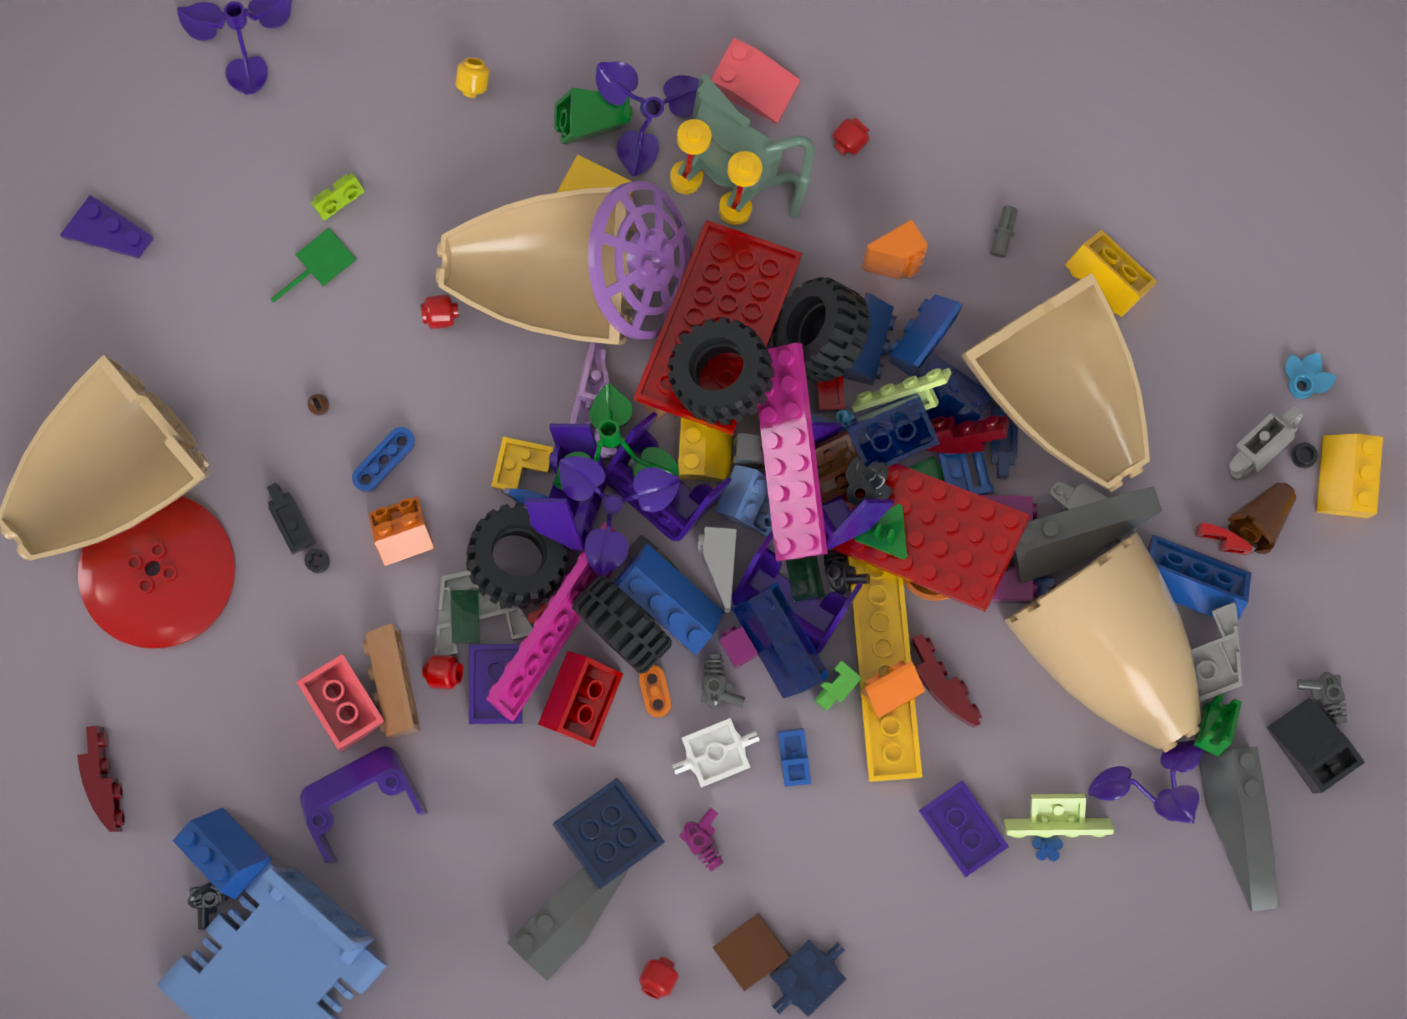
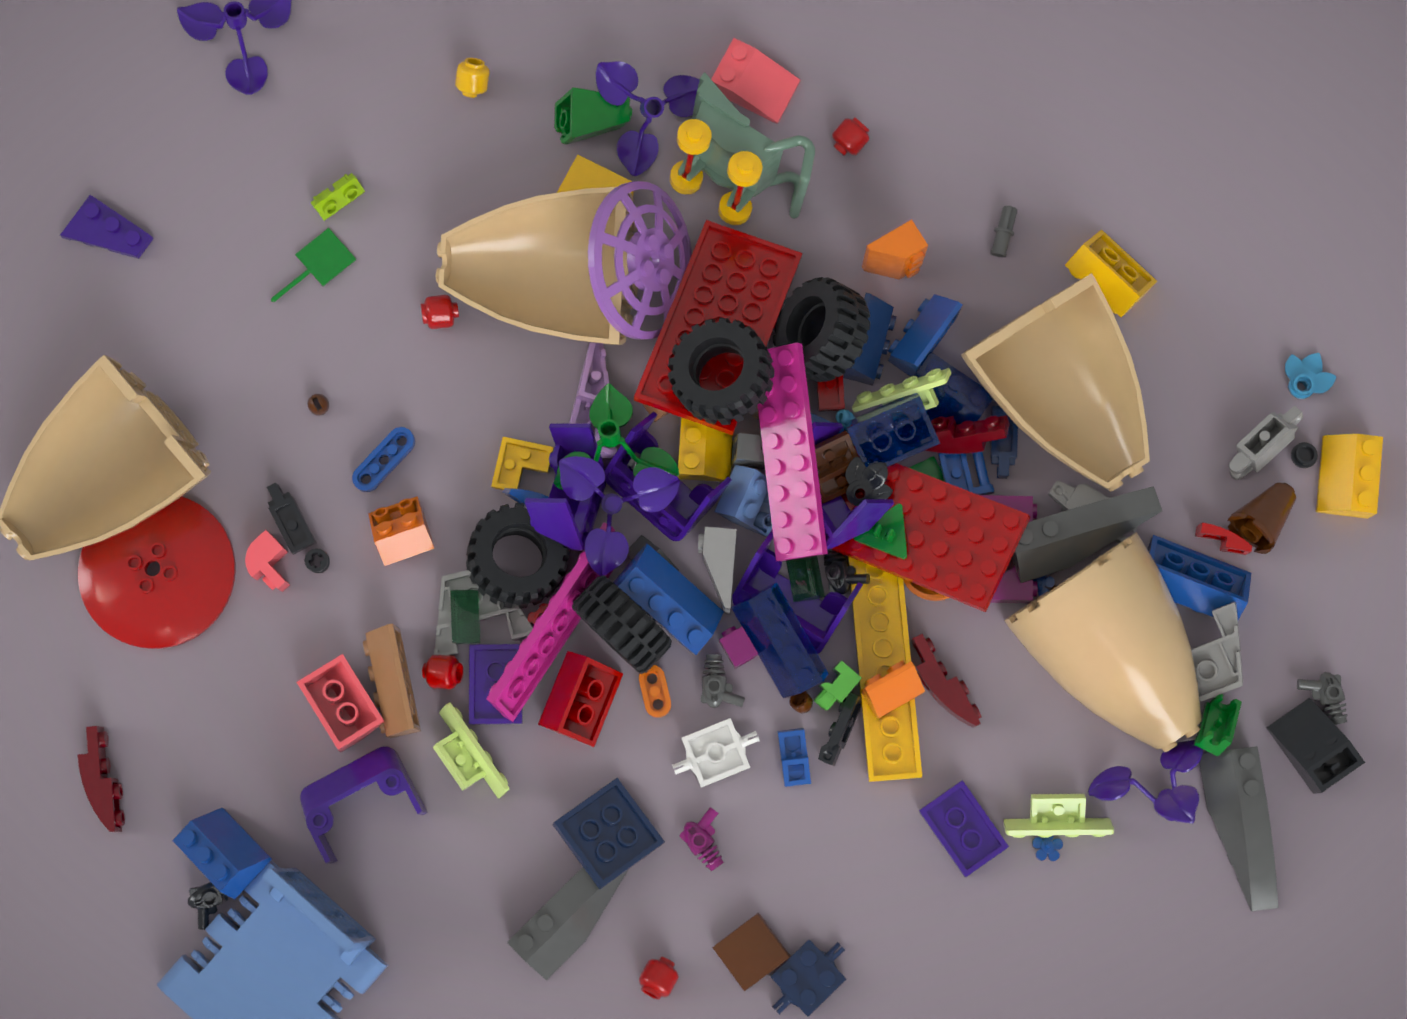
(262, 556): none -> coral brick
(465, 756): none -> yellowish green bracket
(801, 702): none -> reddish brown hinge
(840, 730): none -> black hinge

